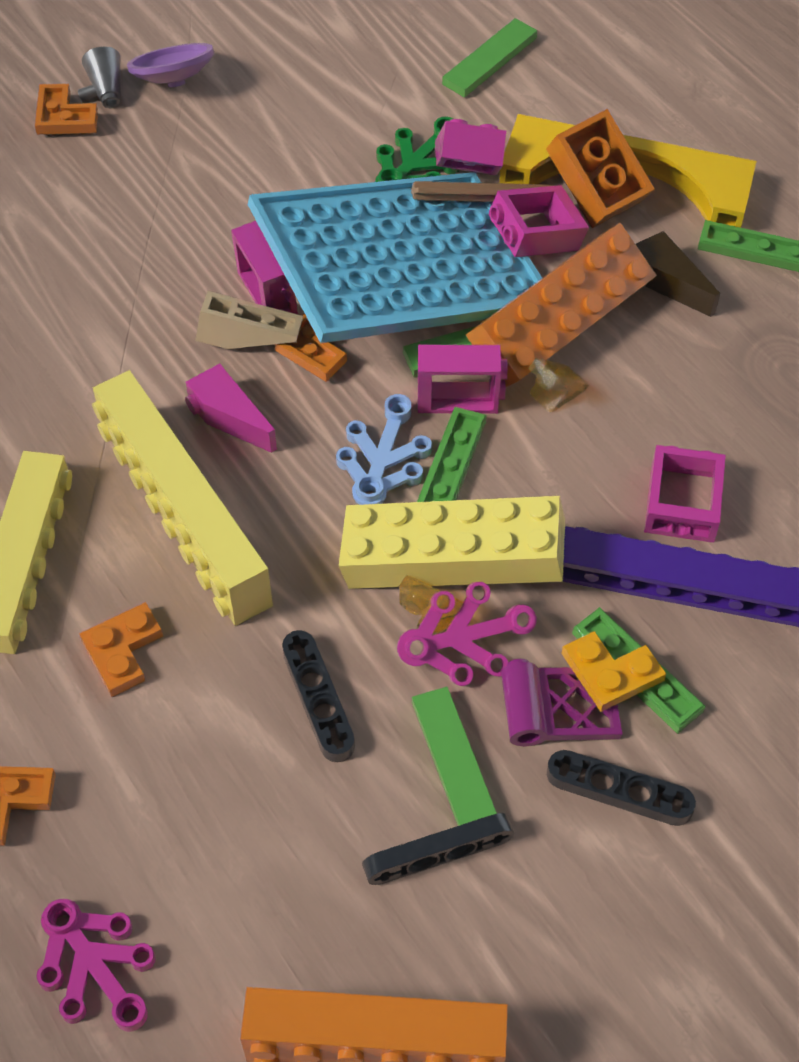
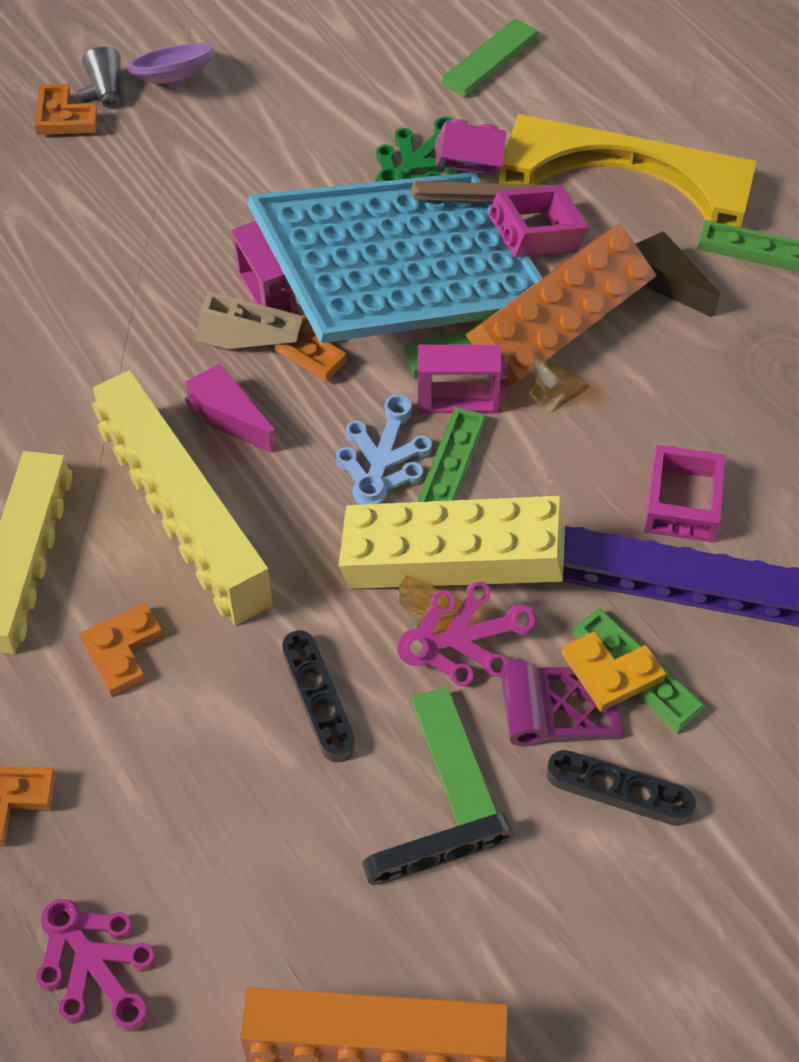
(599, 168): orange brick -> none

